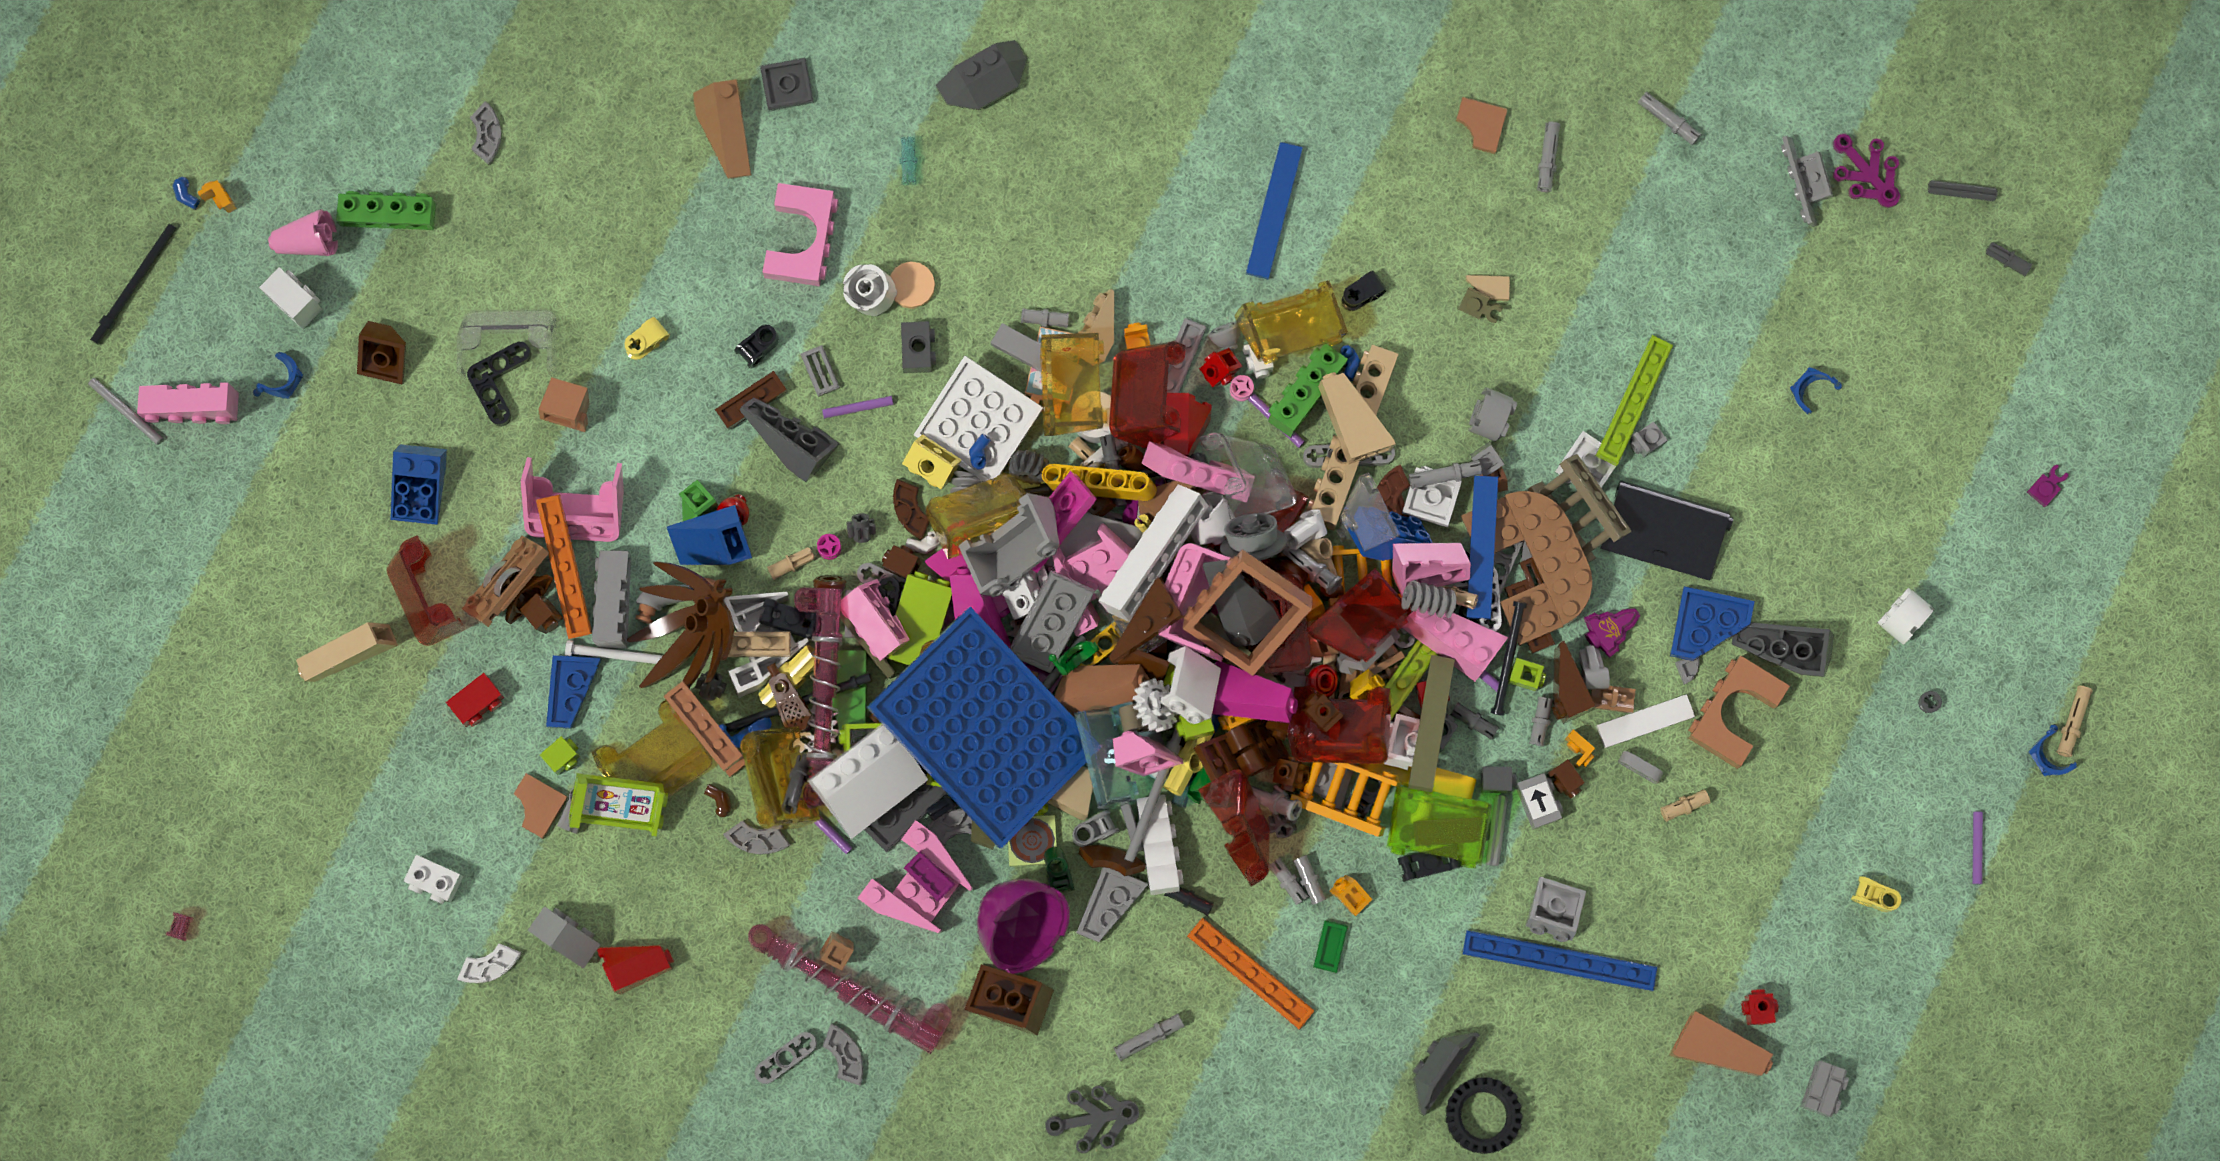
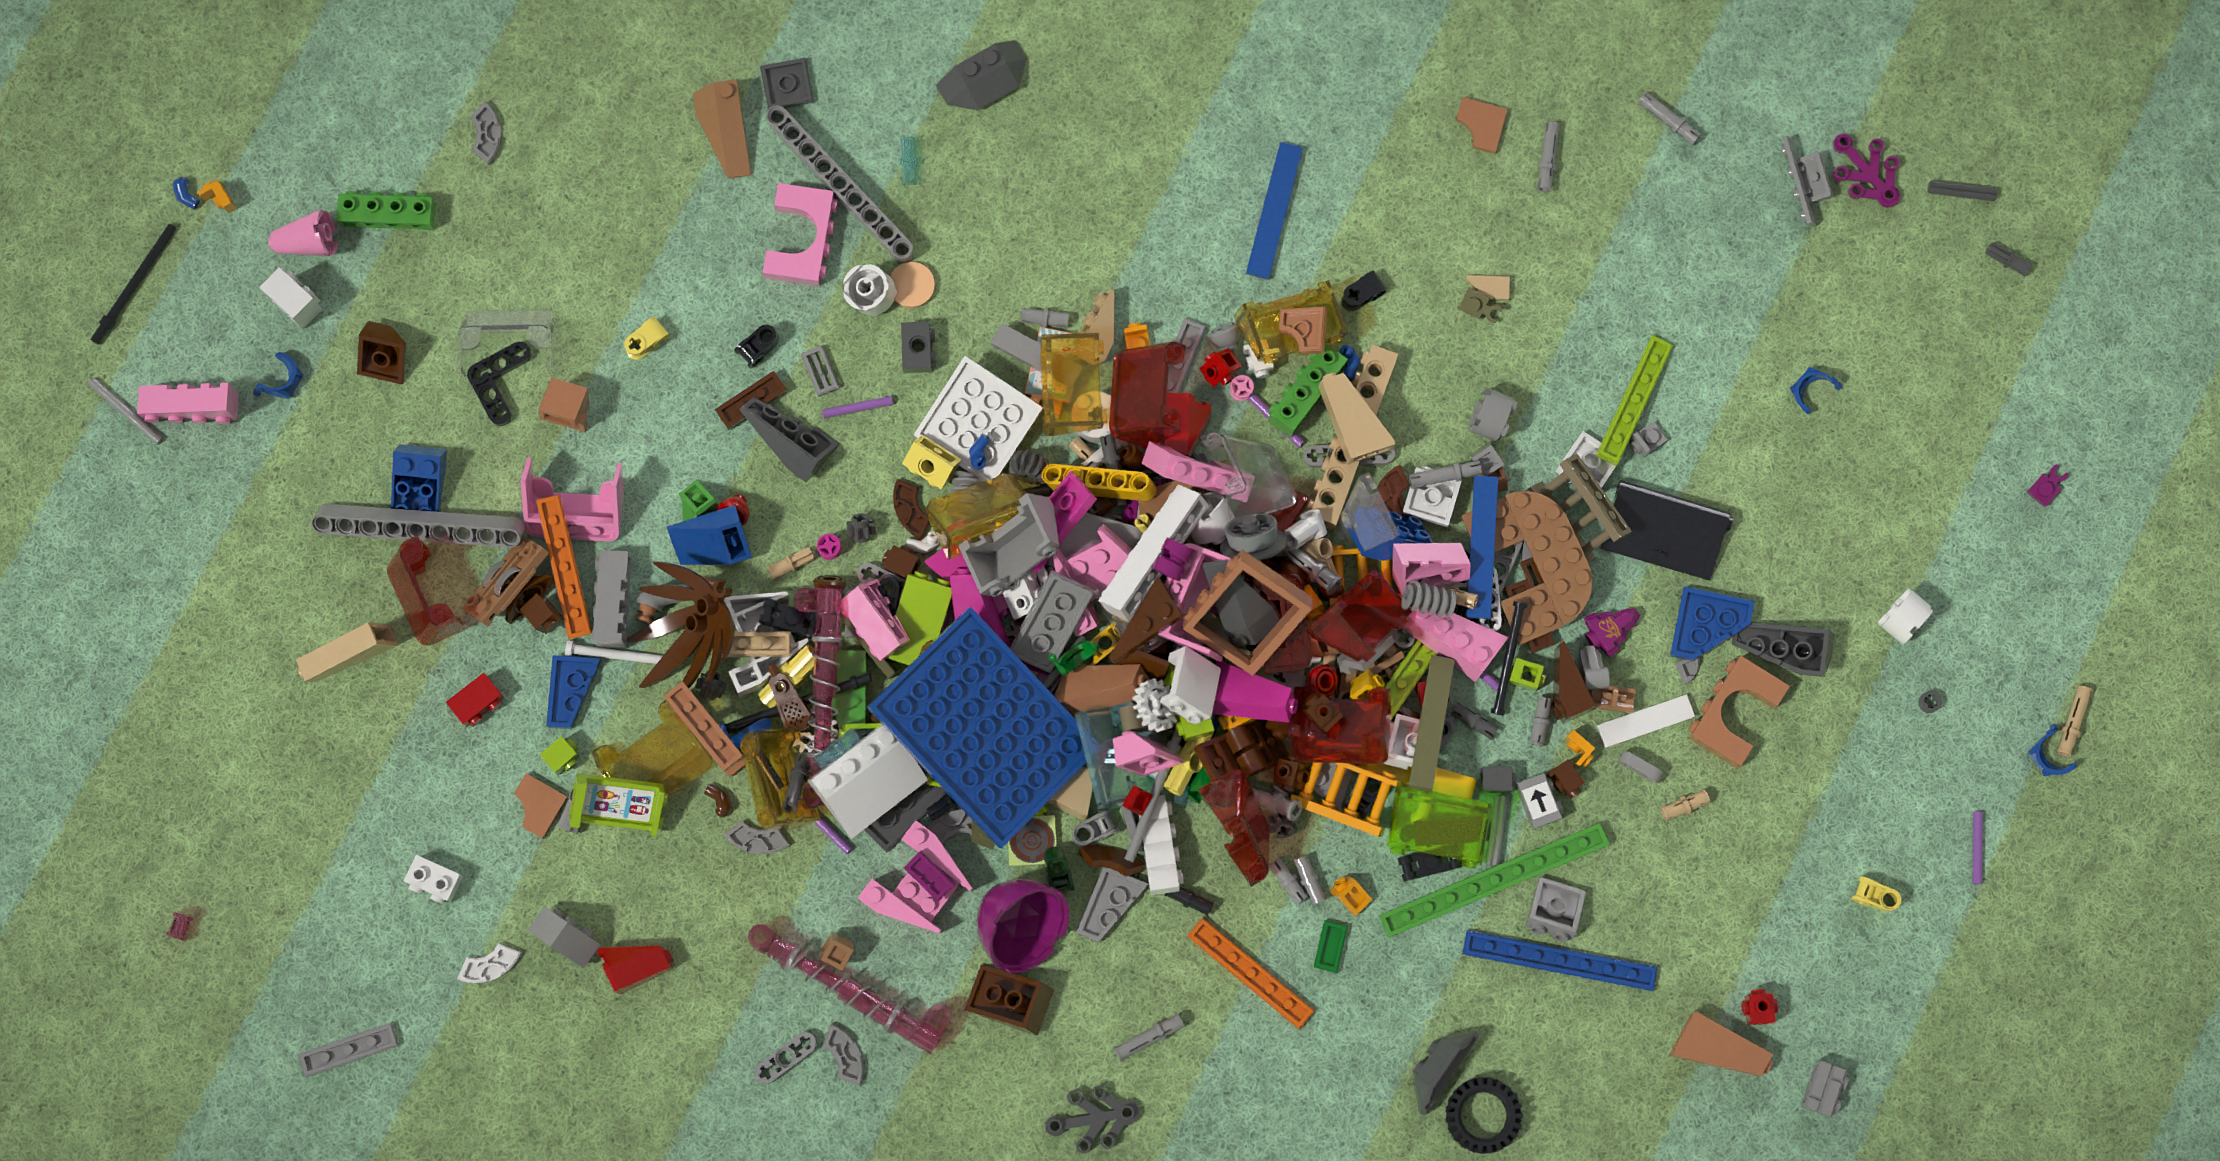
(348, 1049): none -> light grey tile
(428, 520): none -> light grey beam
(770, 770): none -> black sticker
(834, 175): none -> light grey beam
(837, 748): none -> clear light blue pin
(1137, 800): none -> red tile
(1173, 559): none -> magenta wheel
(1306, 326): none -> nougat tile
(1493, 880): none -> bright green plate

